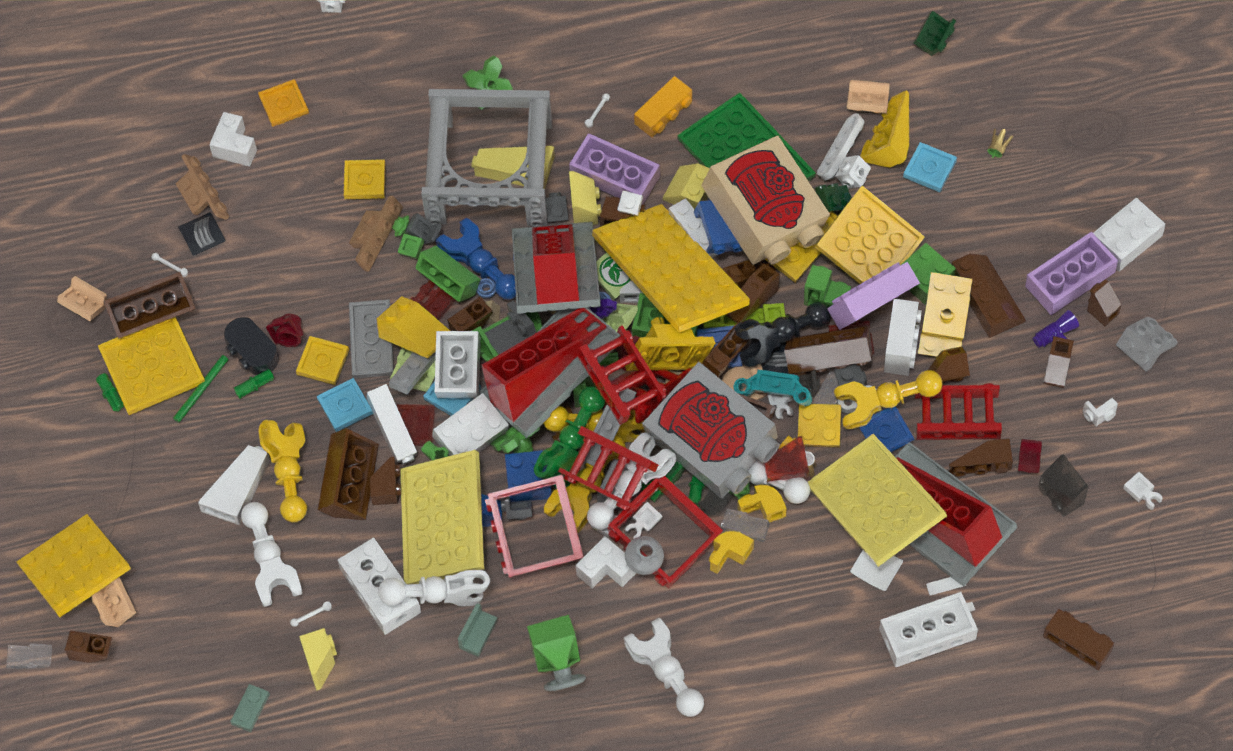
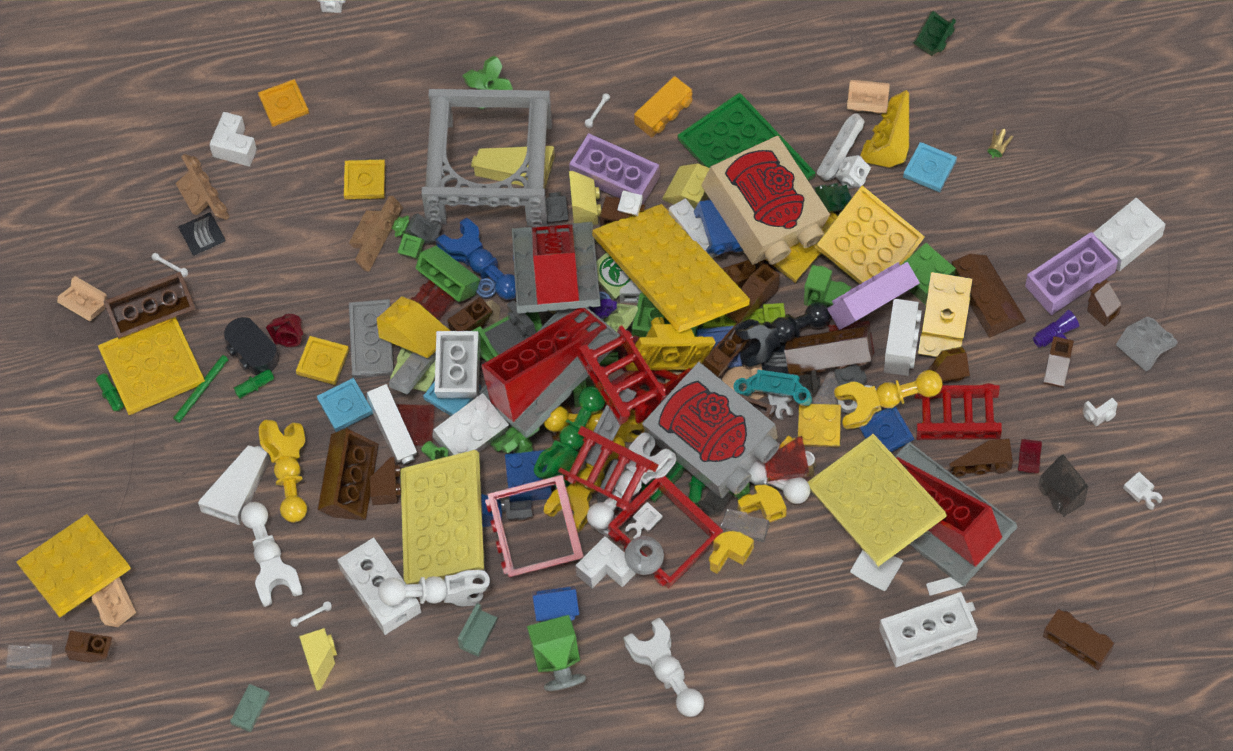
(555, 603): none -> blue brick

